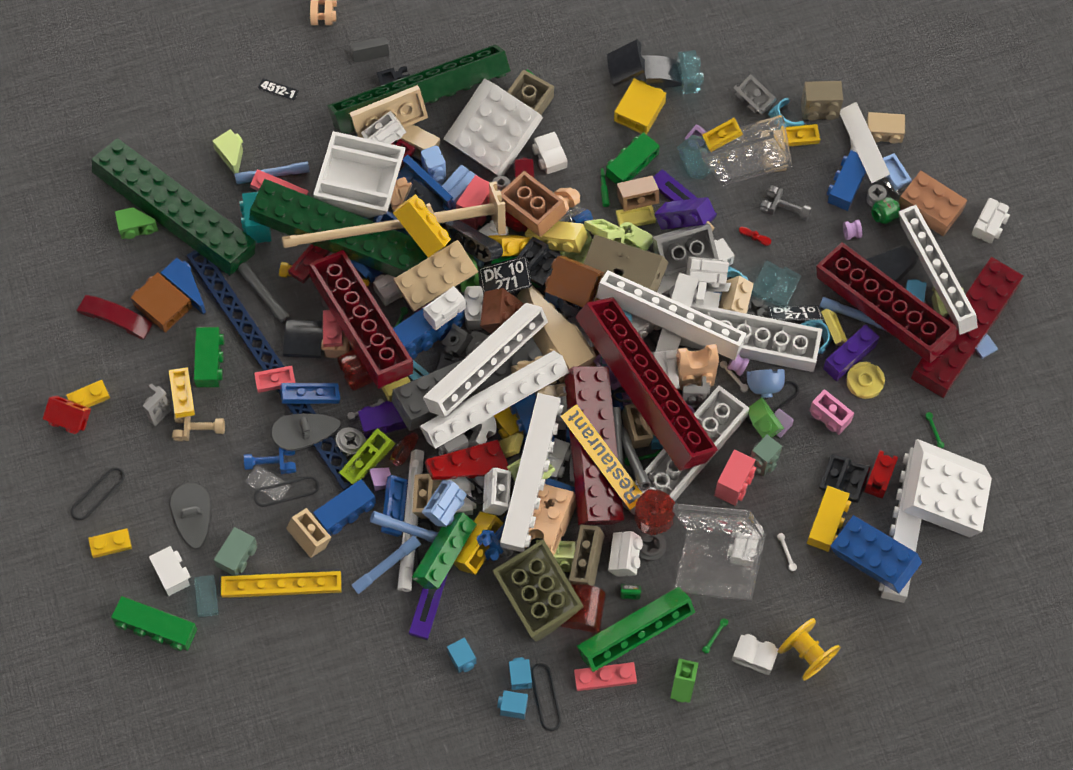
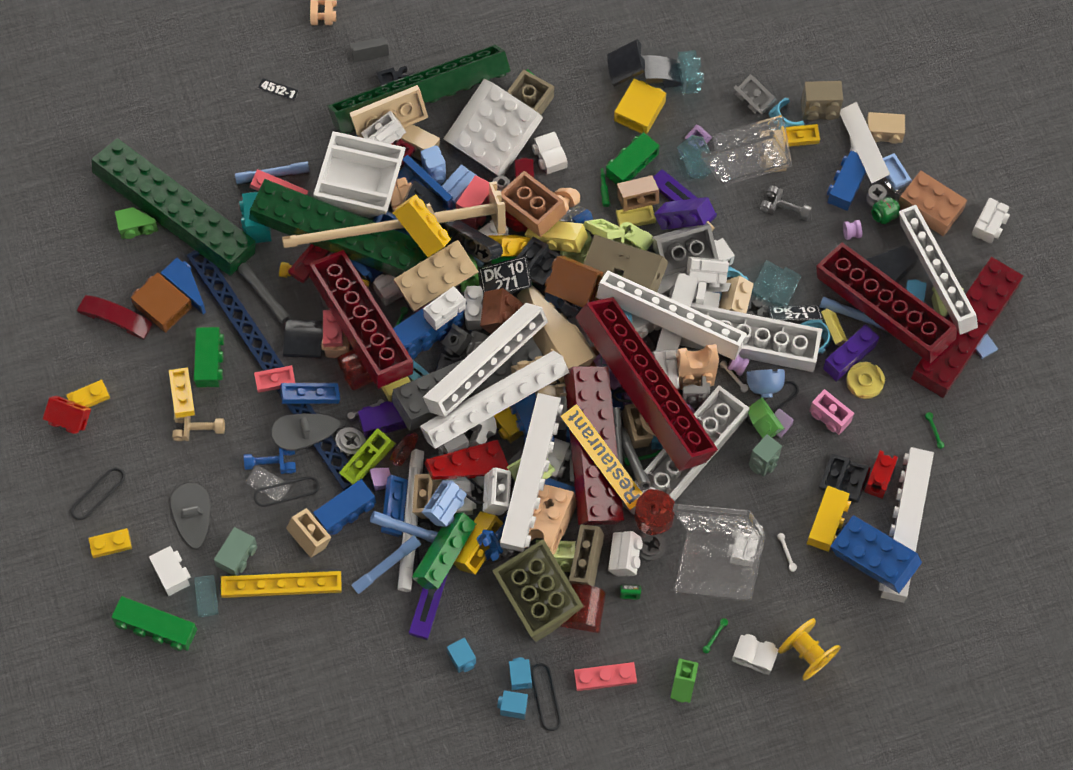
(157, 405): light grey bracket -> none
(229, 149): yellowish green slope -> none
(511, 444): light yellow tile -> none
(636, 629): green brick -> none
(722, 134): yellow plate -> none
(735, 478): coral brick -> none
(755, 236): red piece -> none
(947, 489): white slope -> none

